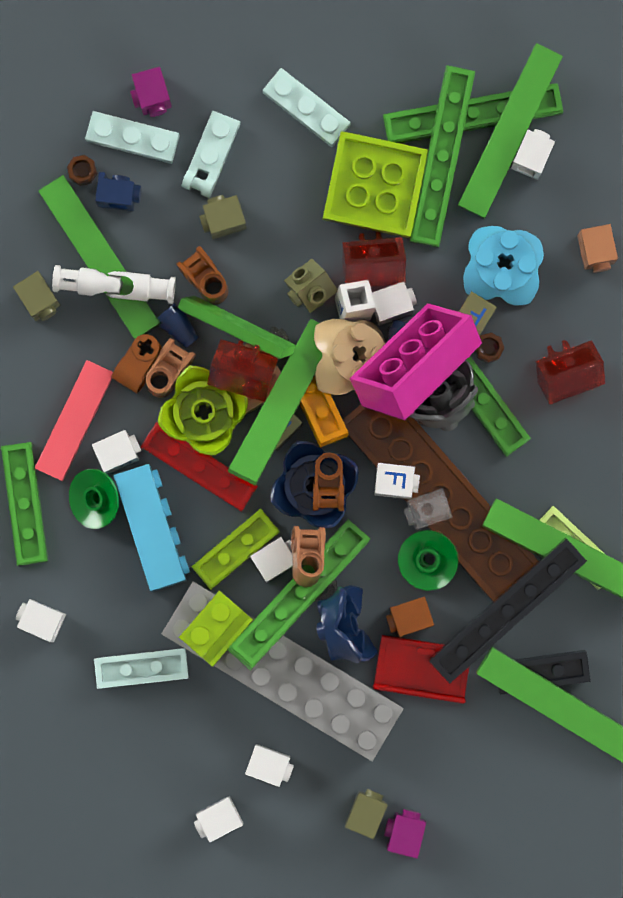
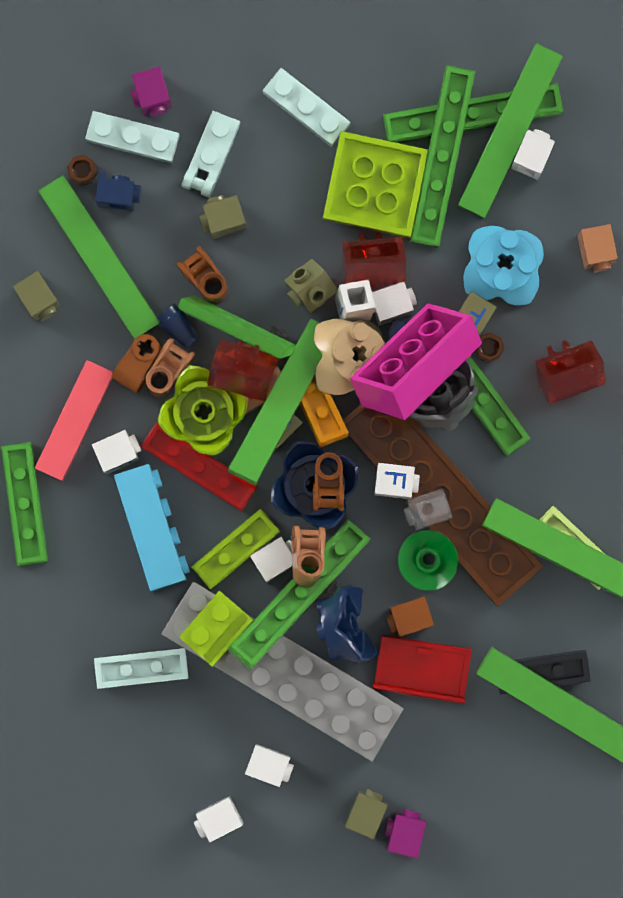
(40, 620): white brick -> none
(85, 502): green dish -> none
(93, 282): white piece -> none
(507, 610): black plate -> none

